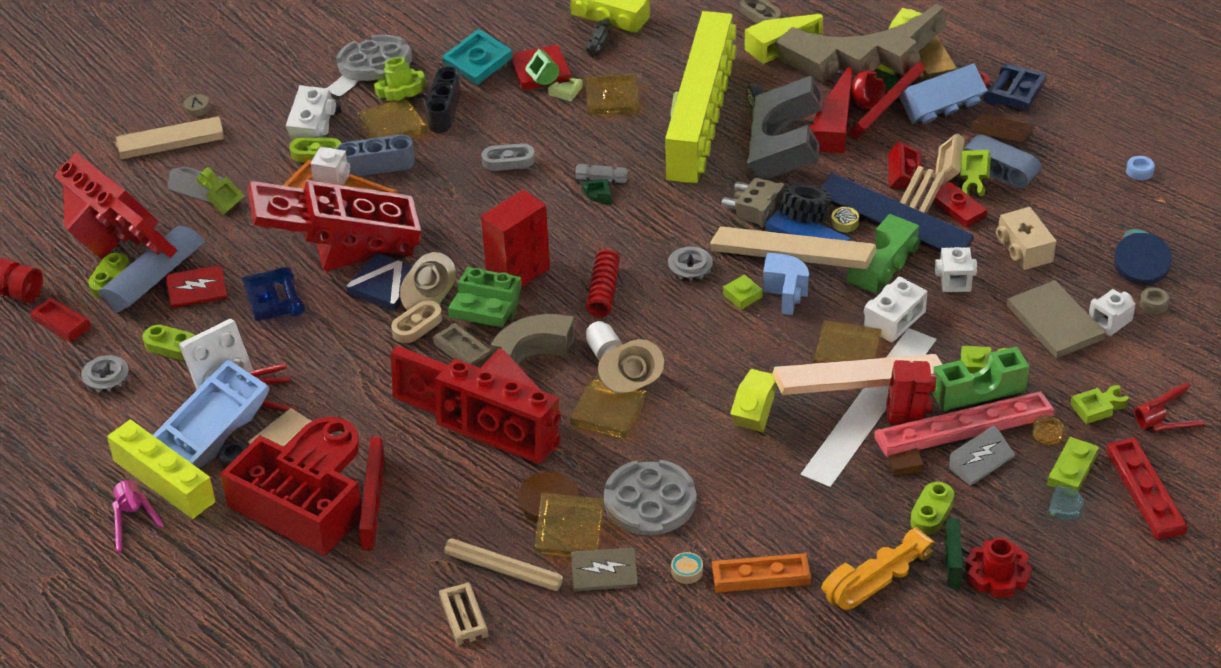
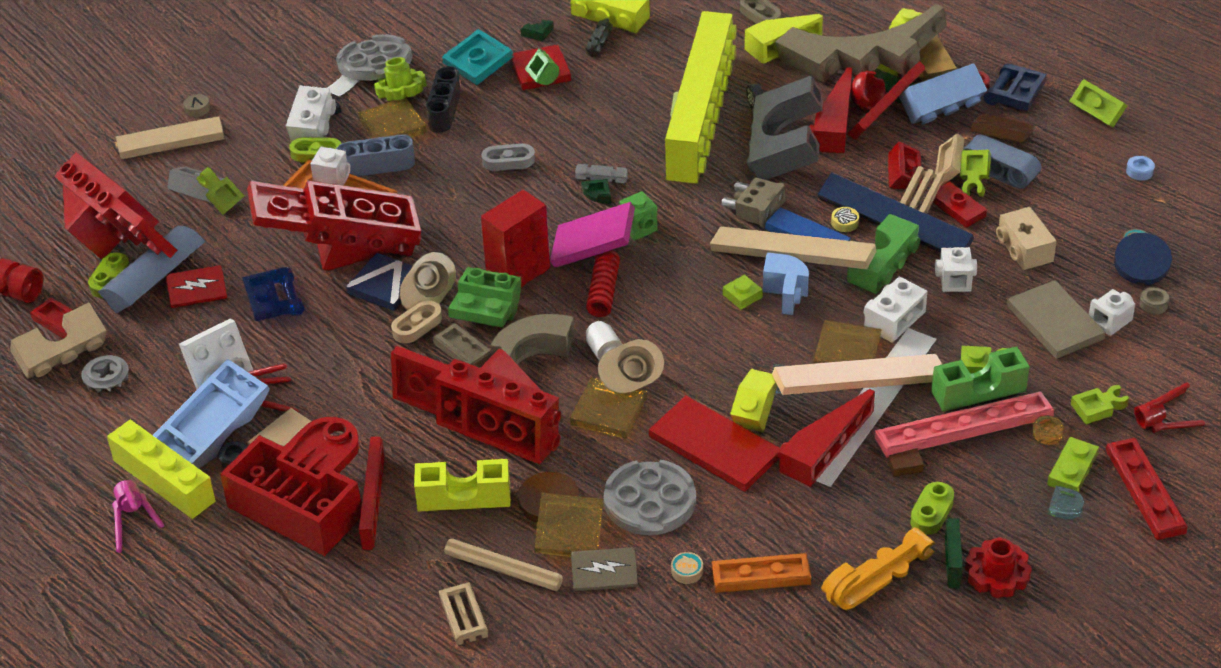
(39, 355): none -> tan arch
(165, 341): lime plate -> none
(441, 491): none -> neon yellow arch
(537, 31): none -> dark green tile
(566, 90): yellowish green tile -> none
(592, 234): none -> dark pink tile
(612, 94): clear yellow tile -> none
(644, 215): none -> bright green brick
(680, 258): light grey gear -> none
(715, 443): none -> red tile
(805, 202): black tyre -> none
(819, 443): none -> red slope
(909, 391): red brick -> none
(980, 456): light grey slope -> none
(1098, 103): none -> lime plate

